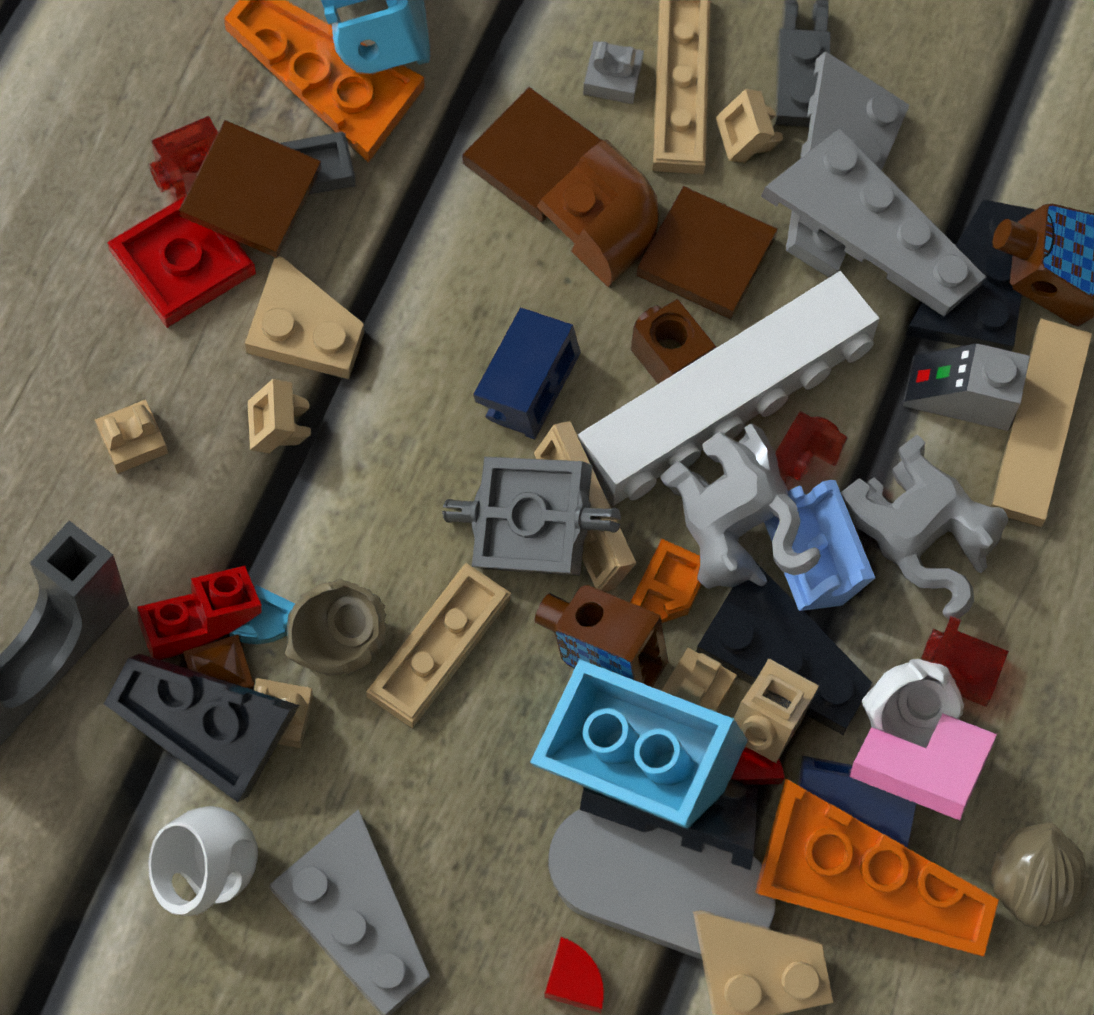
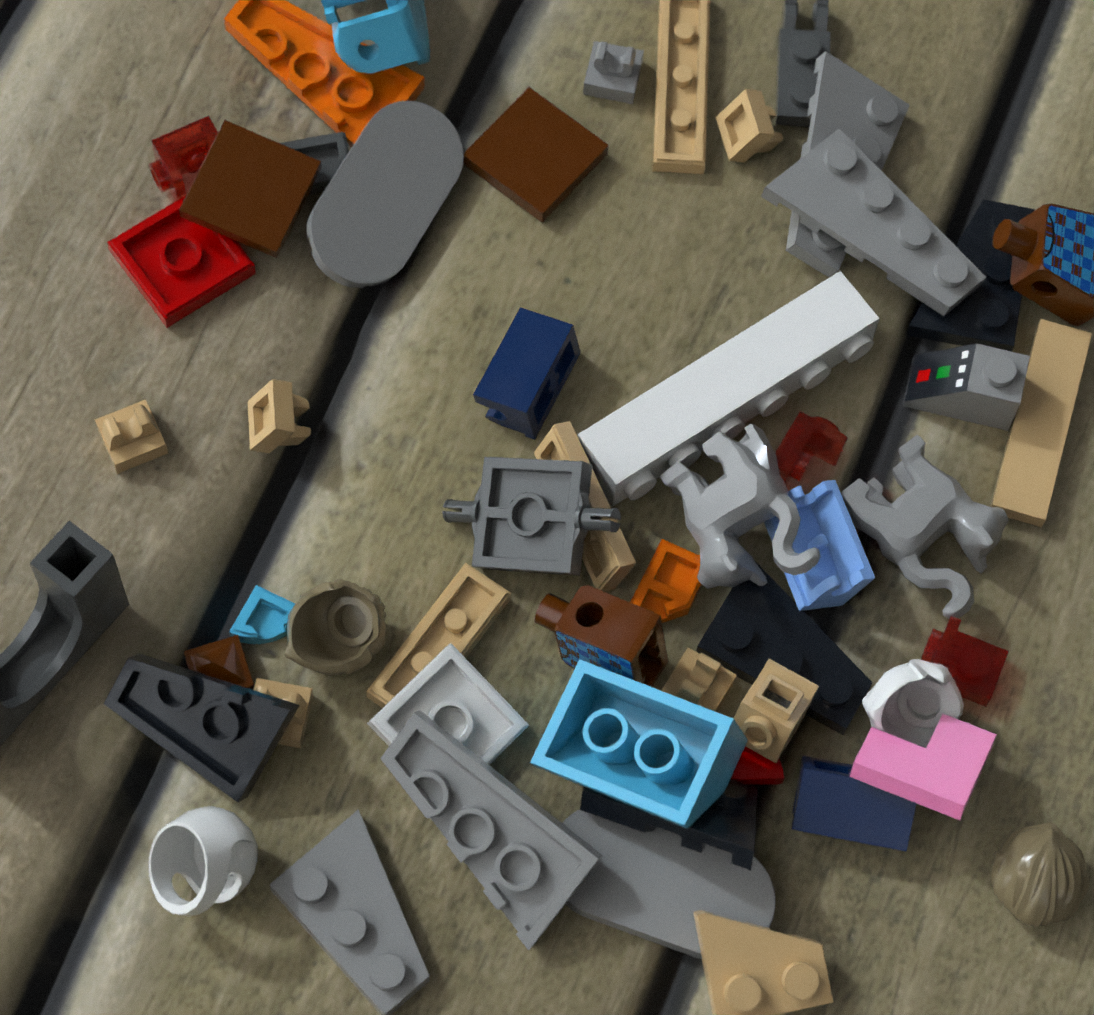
(213, 609): red slope -> none
(303, 324): tan wing -> none
(385, 194): none -> light grey tile
(459, 702): none -> white tile
(500, 833): none -> light grey wing
(575, 978): red tile -> none
(605, 211): dark orange brick -> none
(670, 323): reddish brown brick -> none
(707, 252): reddish brown tile -> none
(856, 873): orange wing -> none

